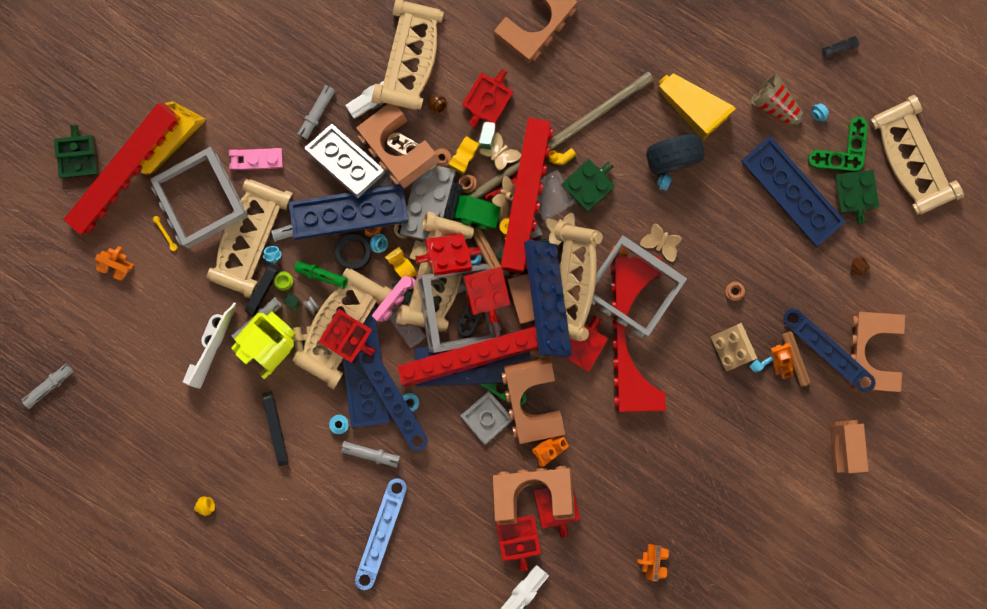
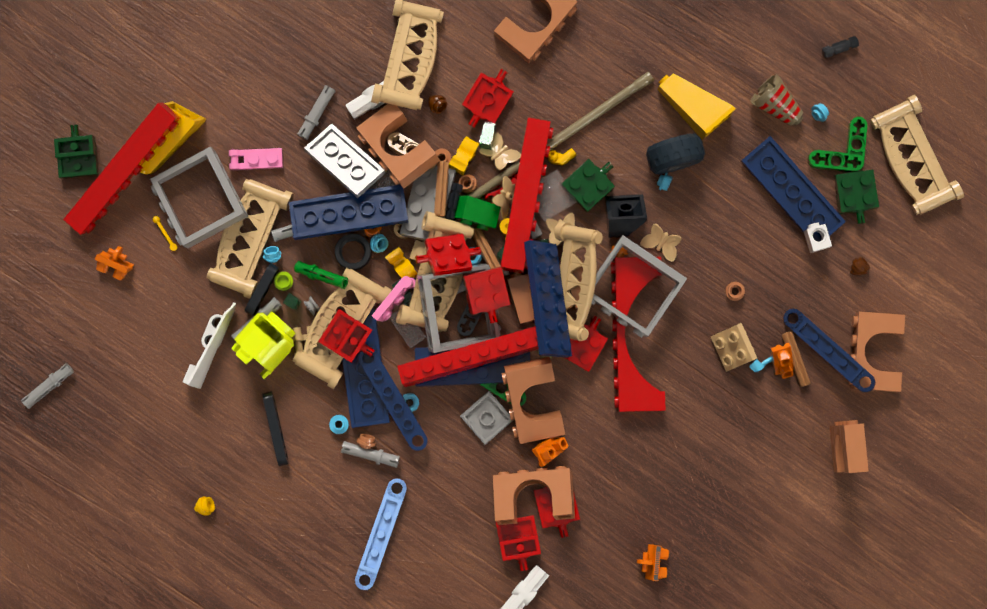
(366, 441): none -> nougat plate
(441, 189): none -> medium nougat axle
(624, 214): none -> black slope
(813, 245): none -> white brick

